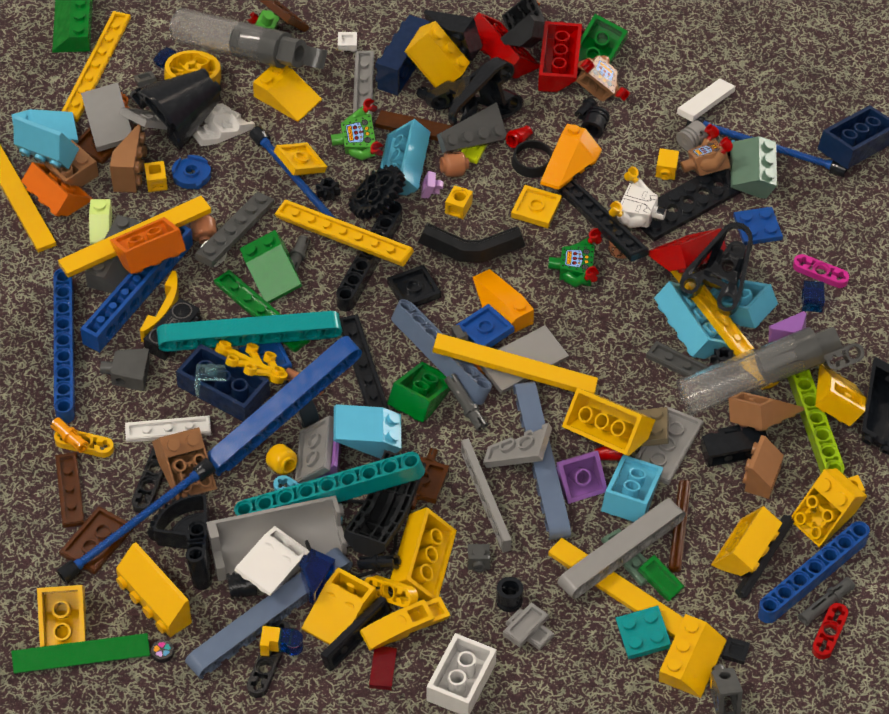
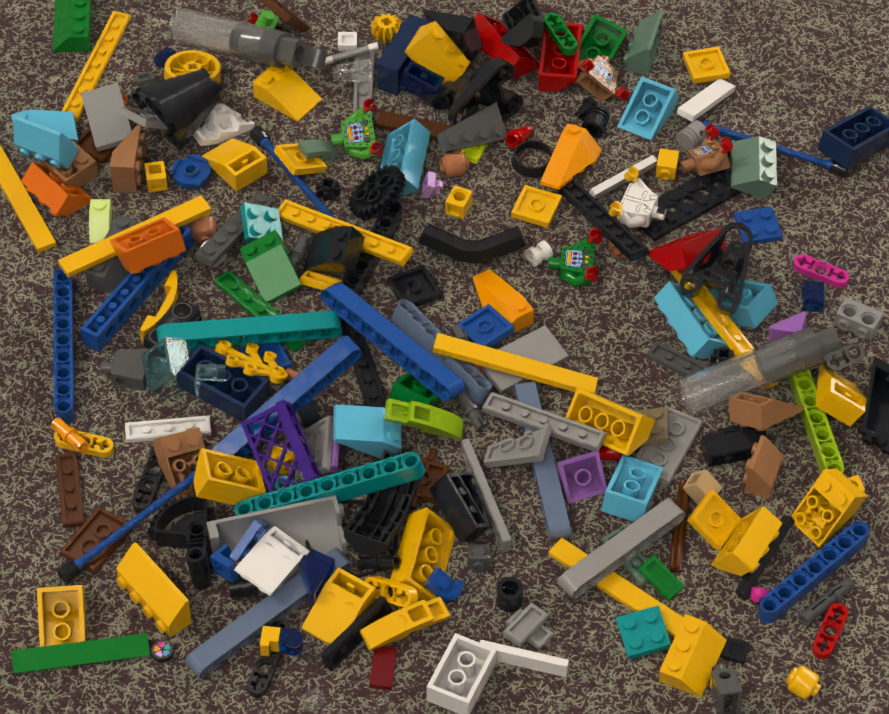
(164, 361): none -> clear light blue slope
(223, 564): none -> blue bracket
(227, 477): none -> yellow slope
(237, 163): none -> yellow slope
(249, 539): none -> blue plate
(259, 221): none -> plate
(295, 438): none -> dark purple fence
(313, 700): none -> clear tile
(318, 148): none -> sand green slope
(318, 280): none -> yellow tile
(335, 250): none -> black slope
(351, 53): none -> light grey bar
(361, 71): none -> clear slope
(385, 27): none -> yellow gear
(393, 341): none -> blue beam
(420, 80): none -> clear blue slope
(424, 417): none -> lime slope
(443, 586): none -> blue bracket
(460, 505): none -> black wedge
(529, 659): none -> white tile
(534, 418): none -> light grey tile
(537, 254): none -> white wheel
(560, 41): none -> green beam
(618, 180): none -> white tile
(645, 44): none -> sand green slope
(648, 109): none -> medium azure slope
(699, 484): none -> tan brick
(706, 65): none -> yellow plate
(714, 519): none -> yellow tile
(758, 593): none -> dark pink hinge
(803, 682): none -> yellow head
(858, 319): none -> light grey brick

